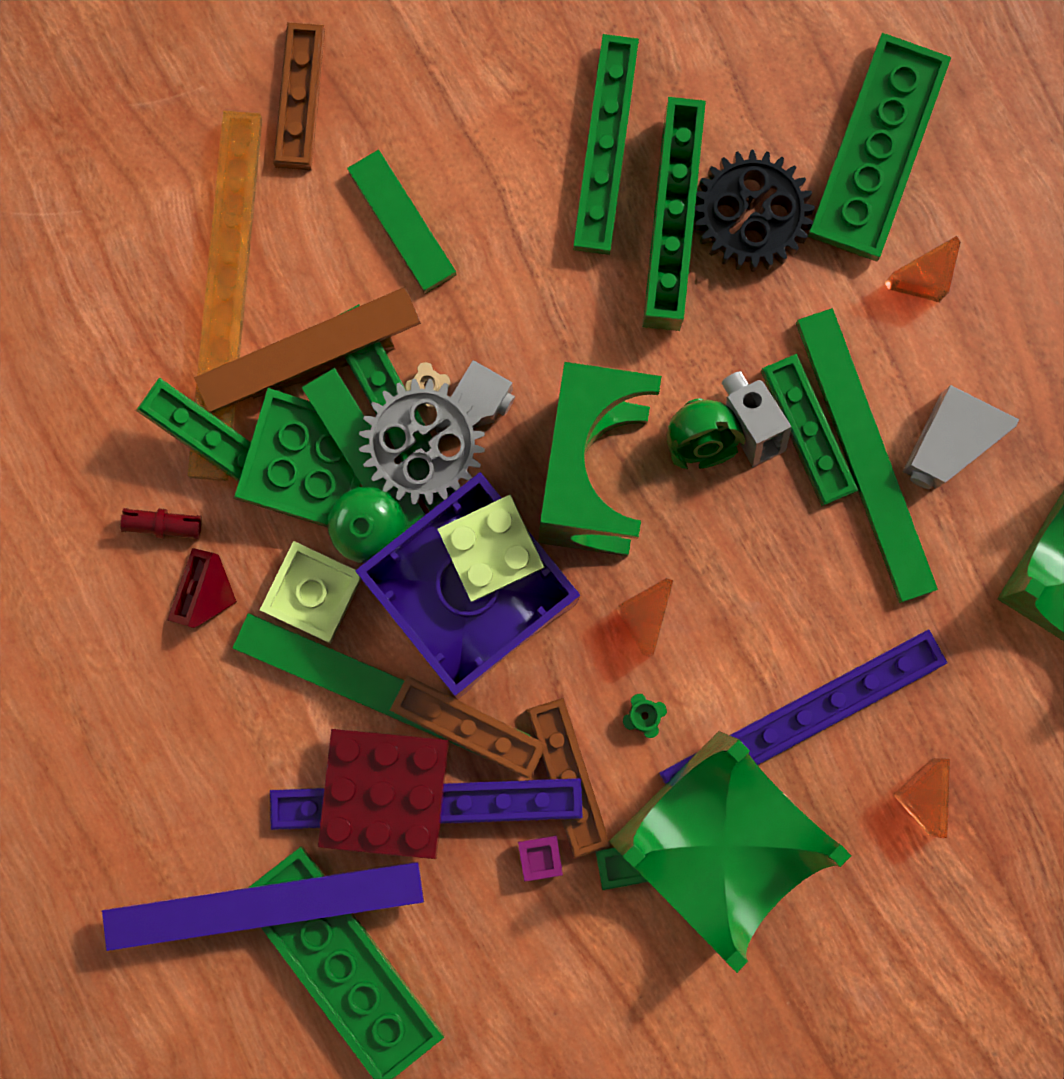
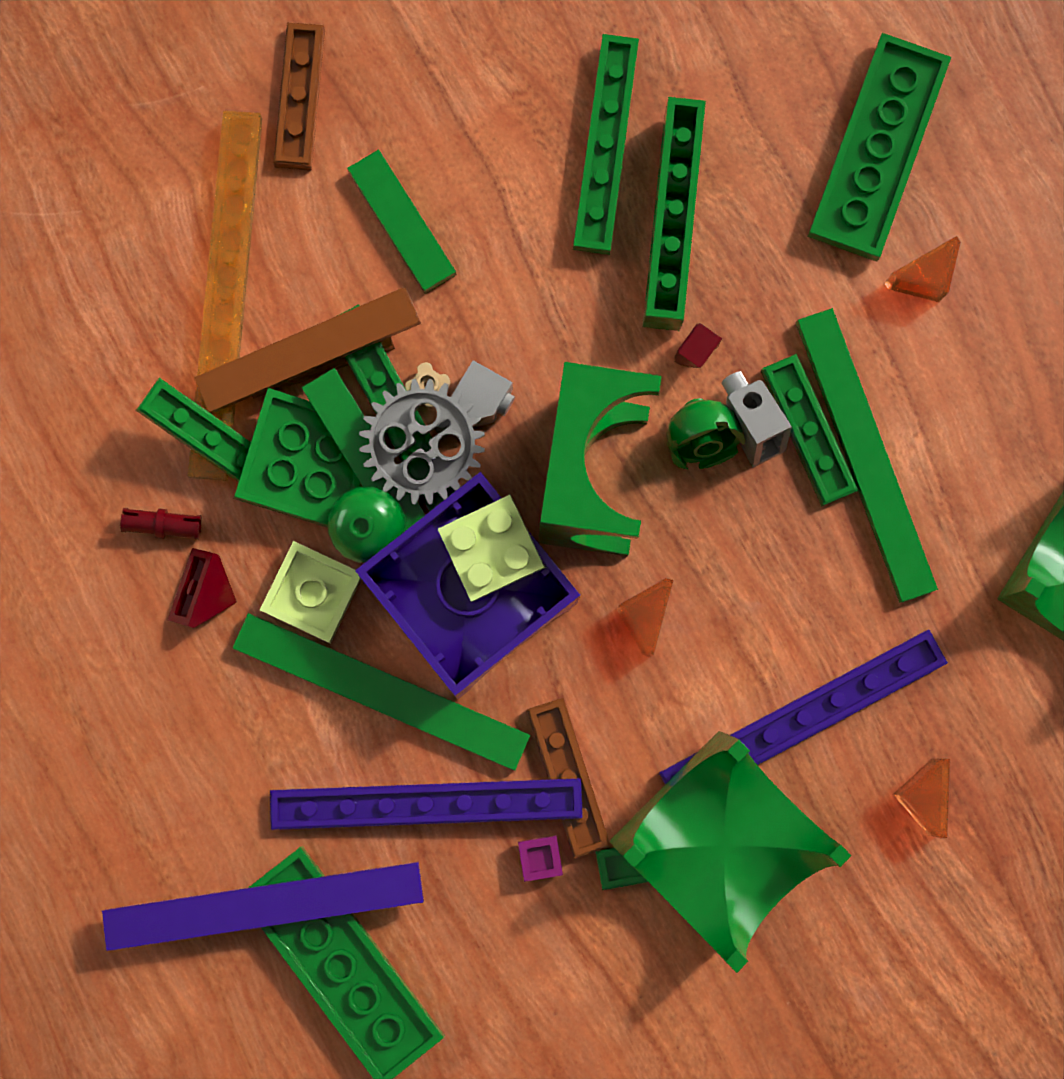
(383, 793): dark red plate -> none
(468, 727): dark orange tile -> none
(635, 721): green plate -> none
(697, 347): none -> dark red slope
(777, 232): black gear -> none
(954, 437): light grey slope -> none

